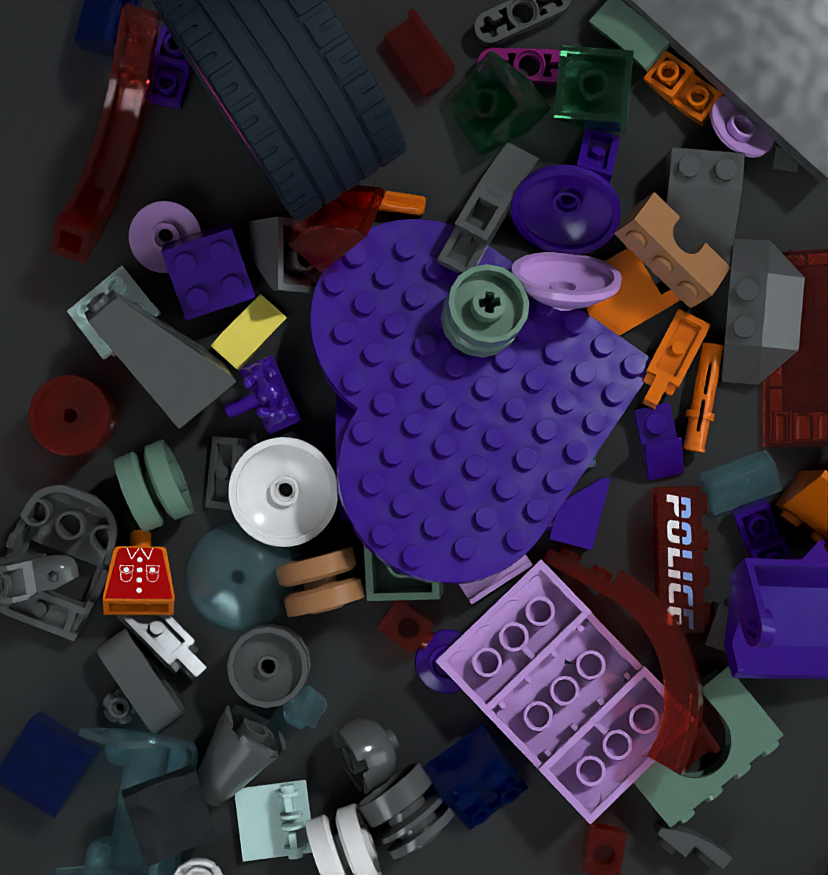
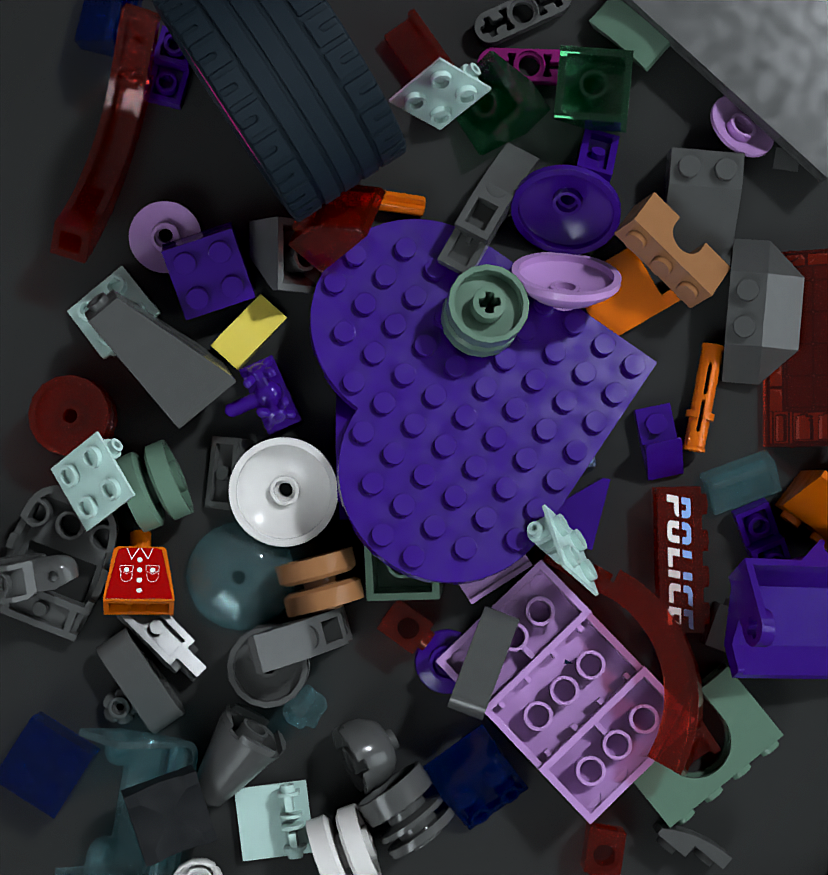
(93, 479): none -> light aqua hinge
(299, 640): none -> dark grey slope
(441, 92): none -> light aqua hinge
(483, 663): none -> dark grey beam
(563, 546): none -> light aqua hinge
(674, 356): orange hinge -> none
(682, 88): orange slope -> none

